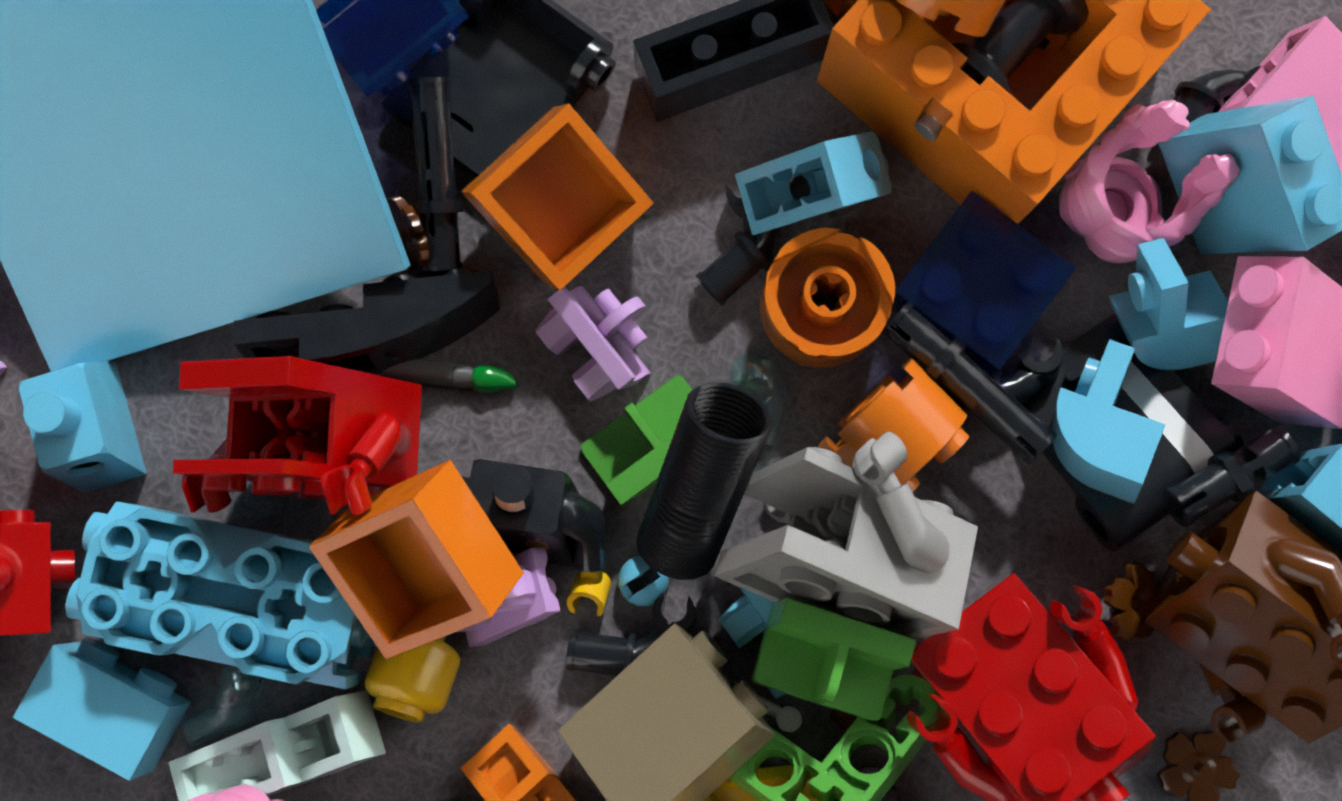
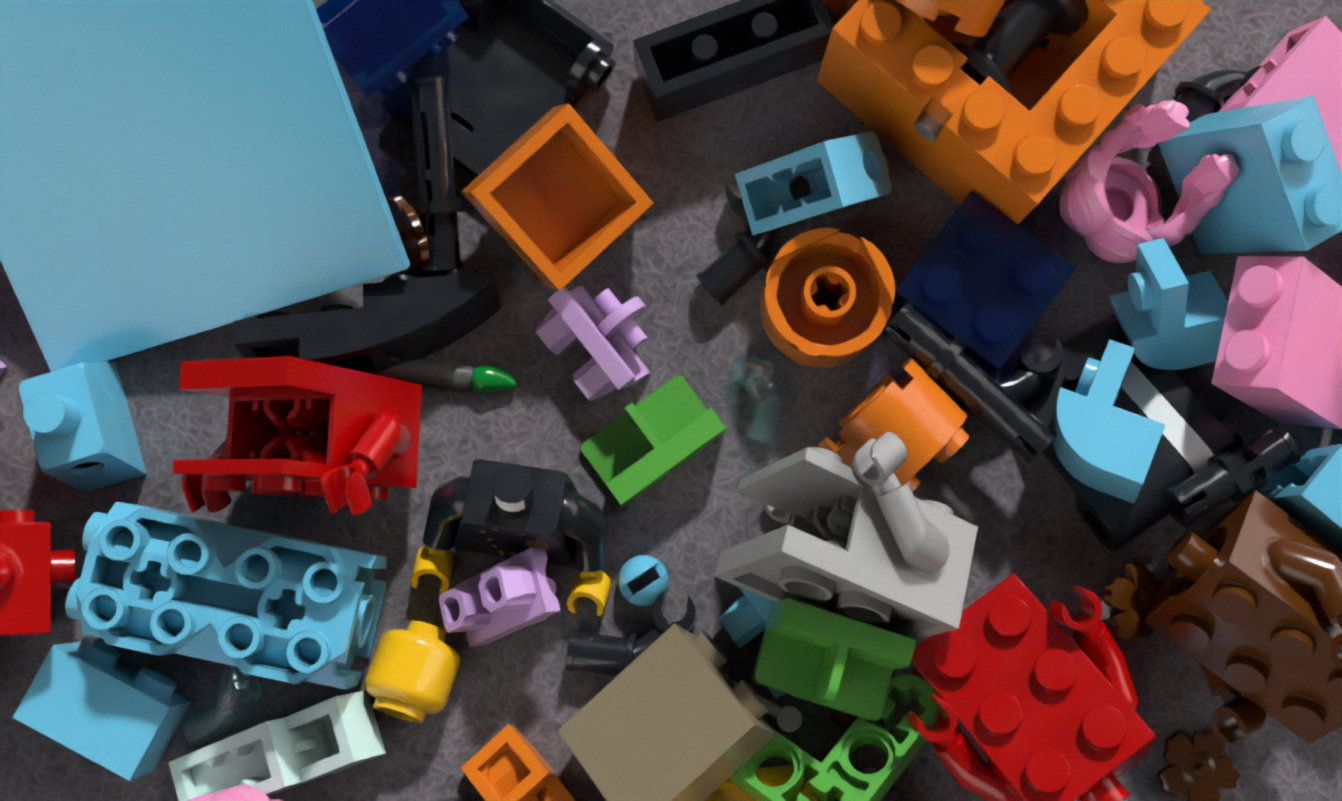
(418, 561): orange piece -> none
(703, 479): black piece -> none

